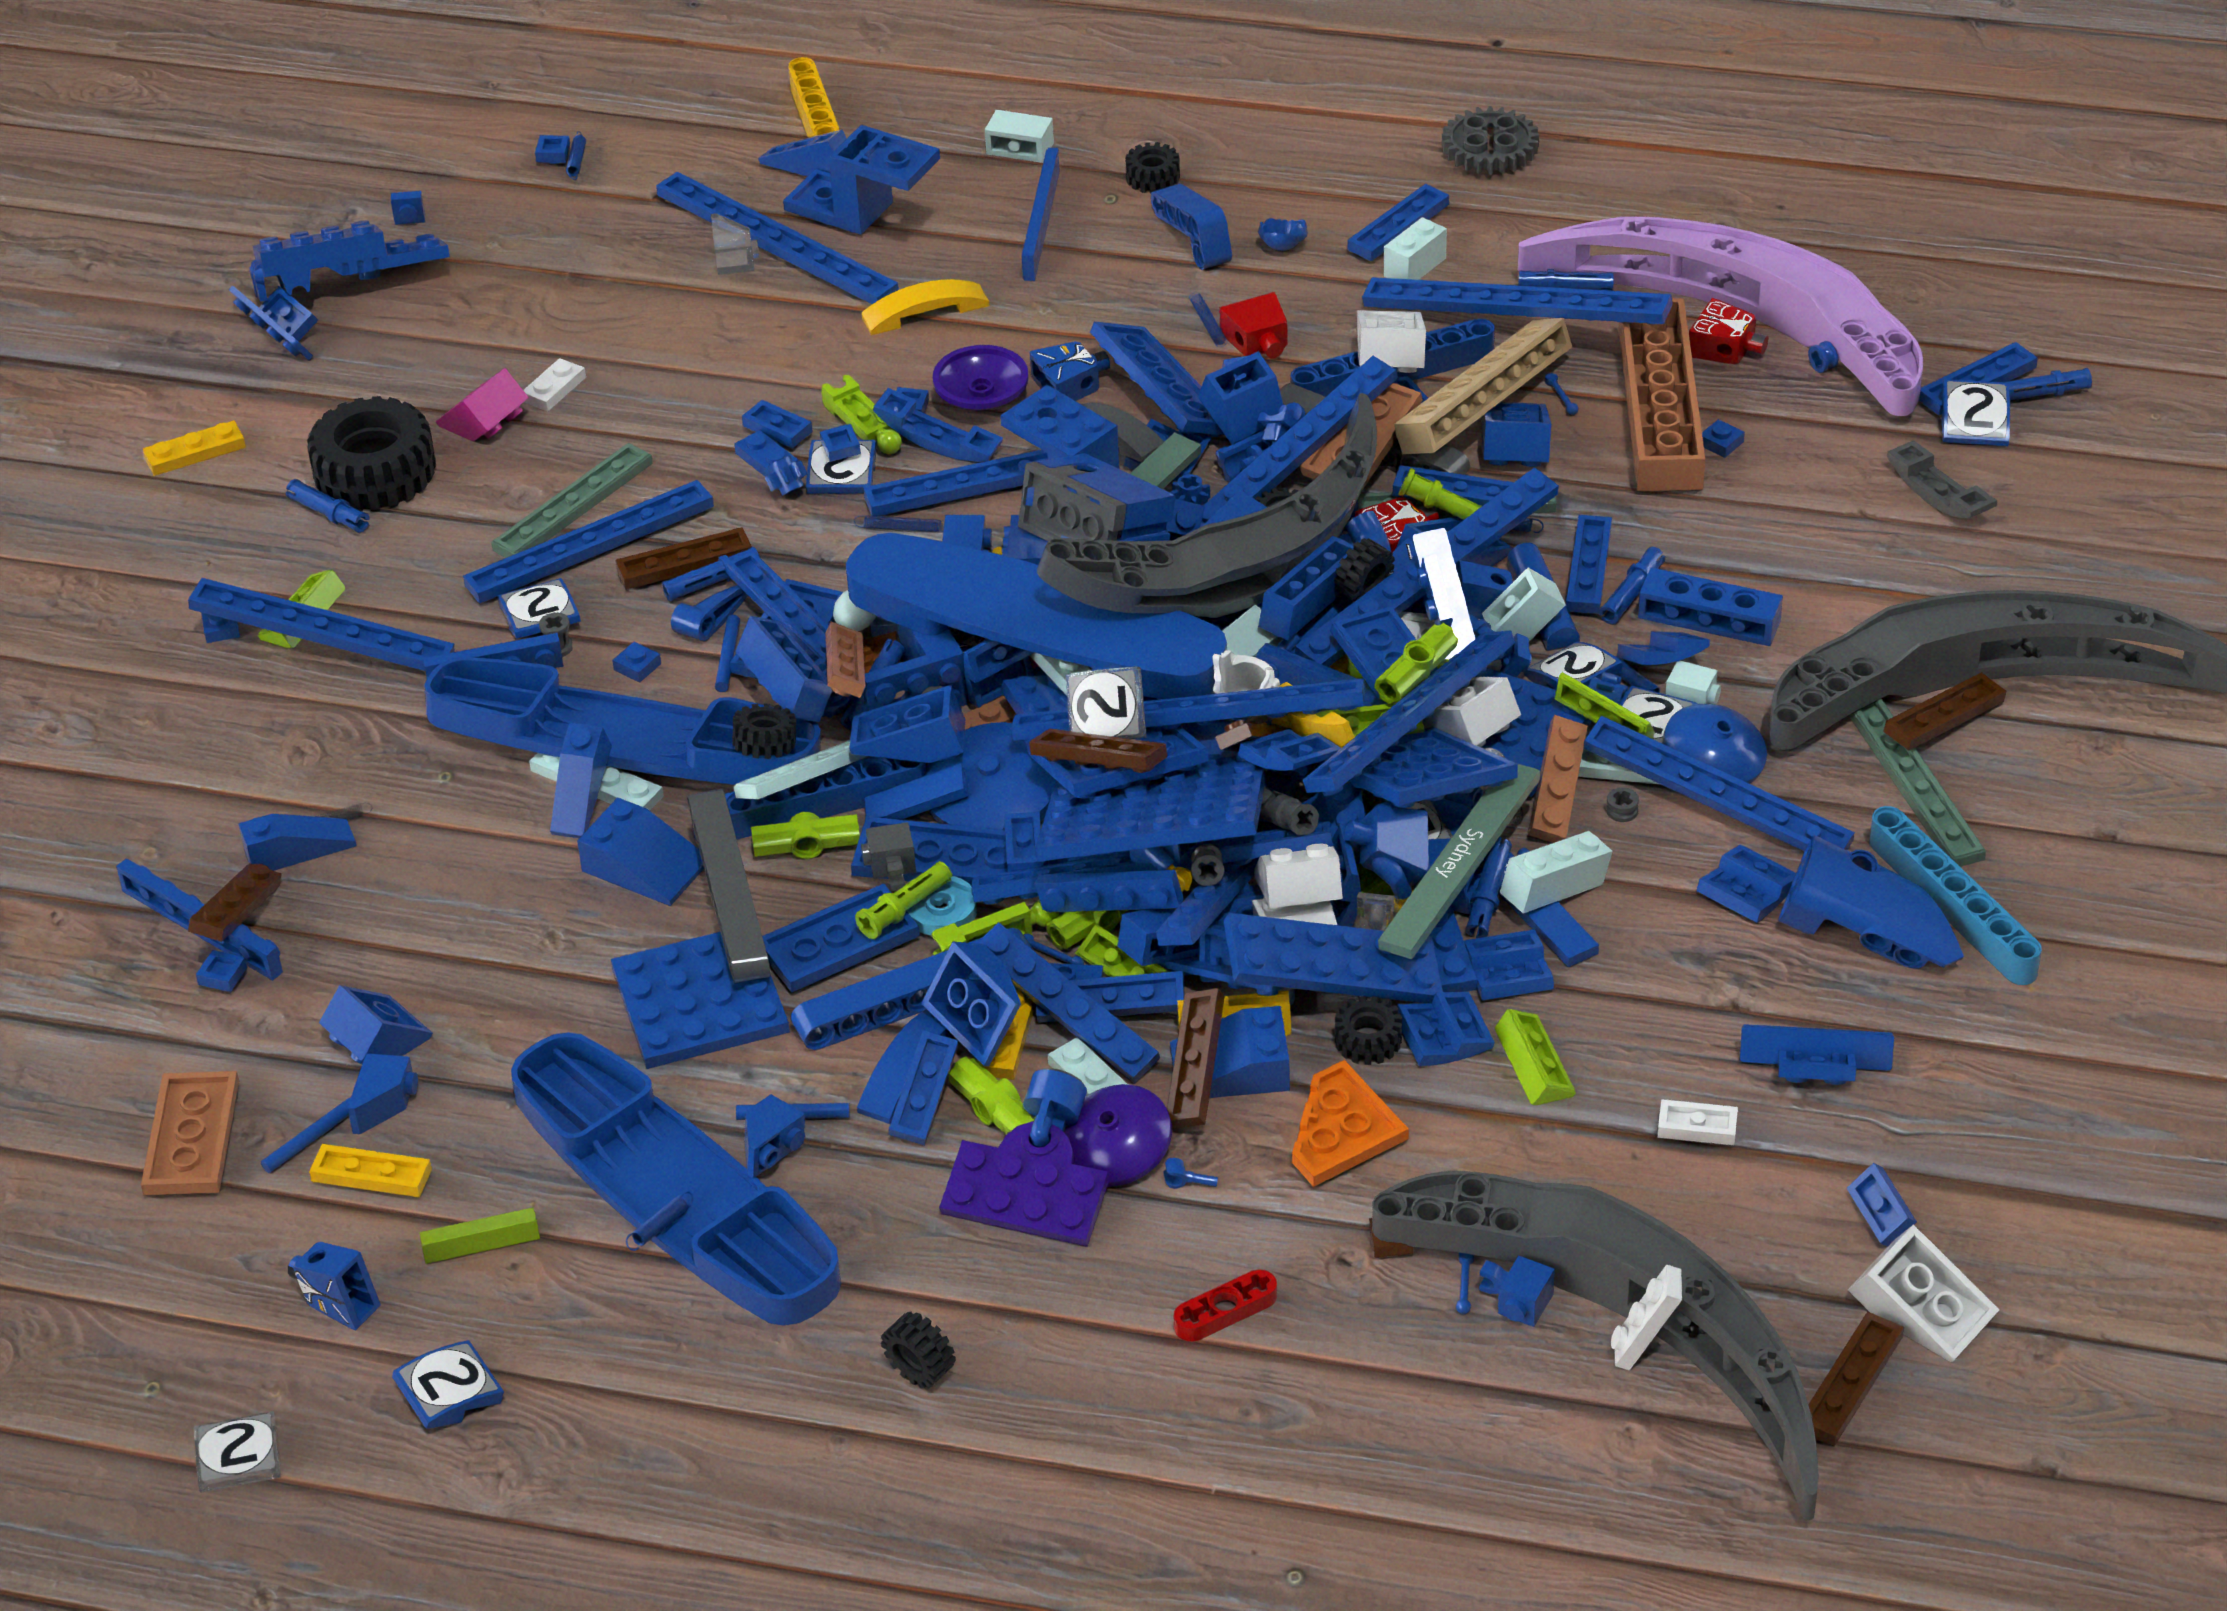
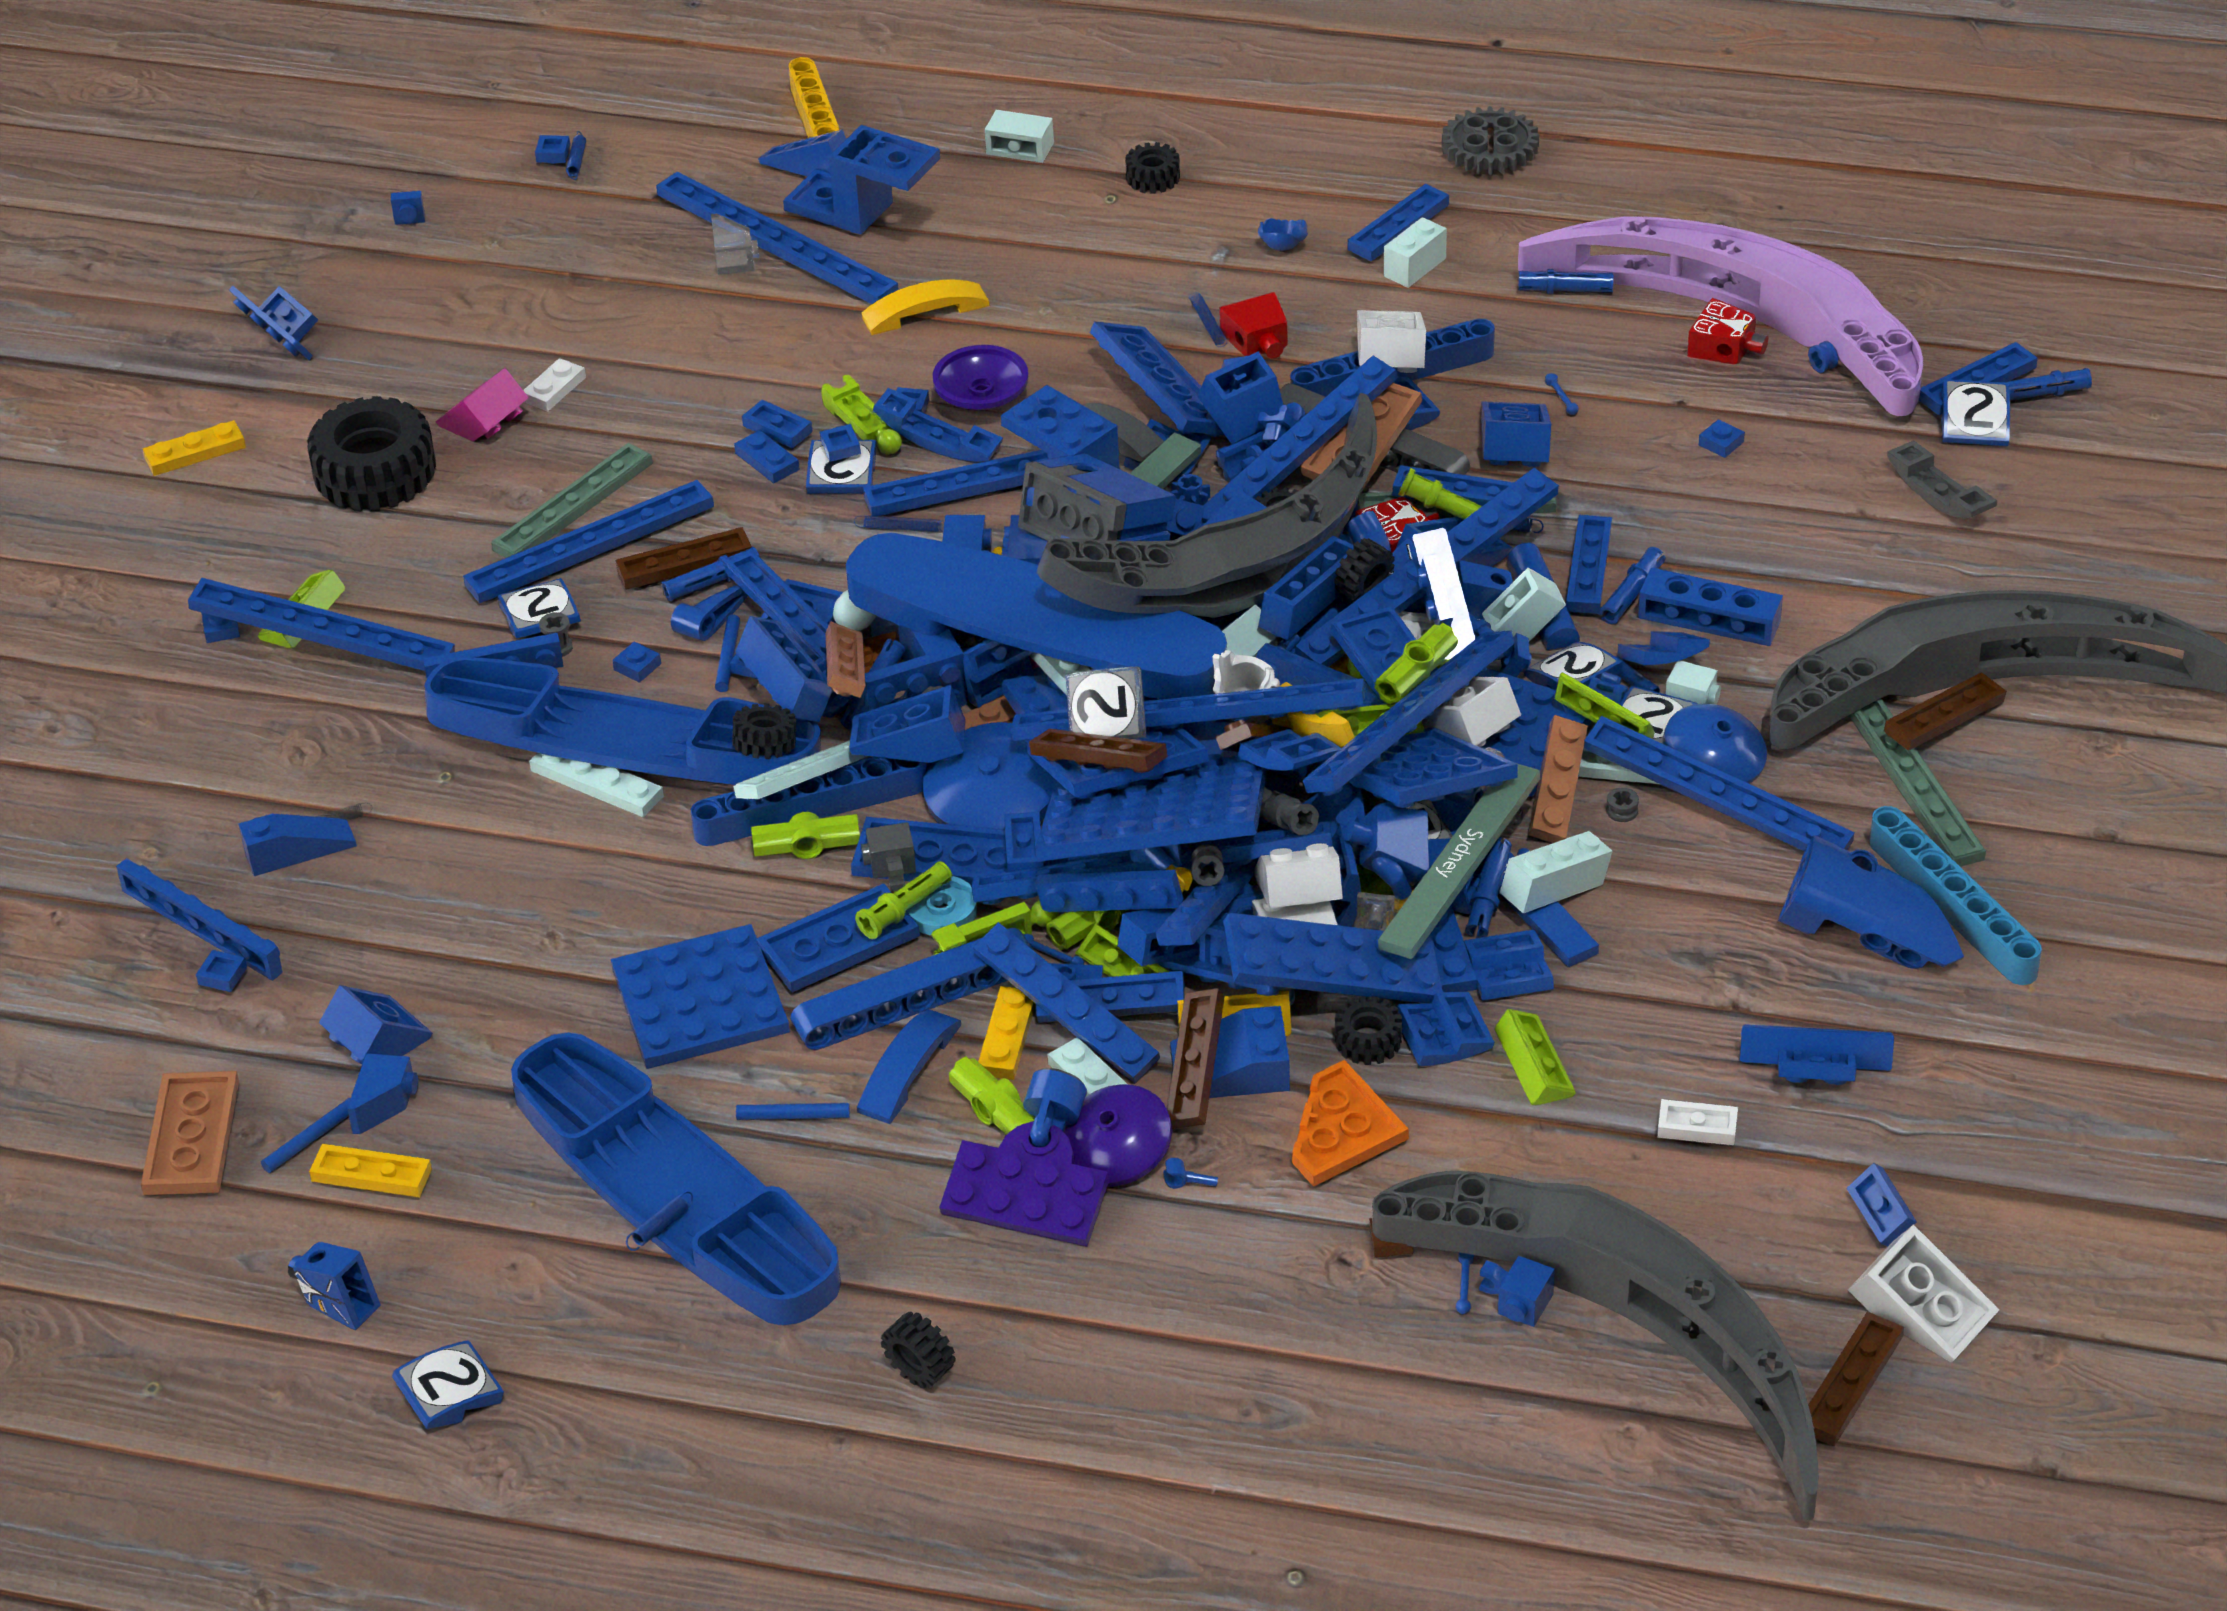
(235, 902): reddish brown plate -> none
(237, 1451): slope -> none
(335, 509): blue pin -> none
(345, 251): blue piece -> none
(479, 1235): lime slope -> none
(579, 778): blue slope -> none
(639, 853): blue slope -> none
(728, 886): dark grey beam -> none
(771, 1133): blue slope -> none
(786, 475): blue gear -> none
(919, 794): blue tile -> none
(923, 1087): blue plate -> none
(973, 998): blue slope -> none
(1040, 214): blue tile -> none
(1068, 369): blue torso -> none
(1198, 219): blue beam -> none
(1216, 1319): red beam -> none
(1482, 386): tan brick -> none
(1518, 300): blue plate -> none
(1647, 1317): white plate -> none
(1663, 403): nougat brick -> none
(1747, 883): blue slope -> none

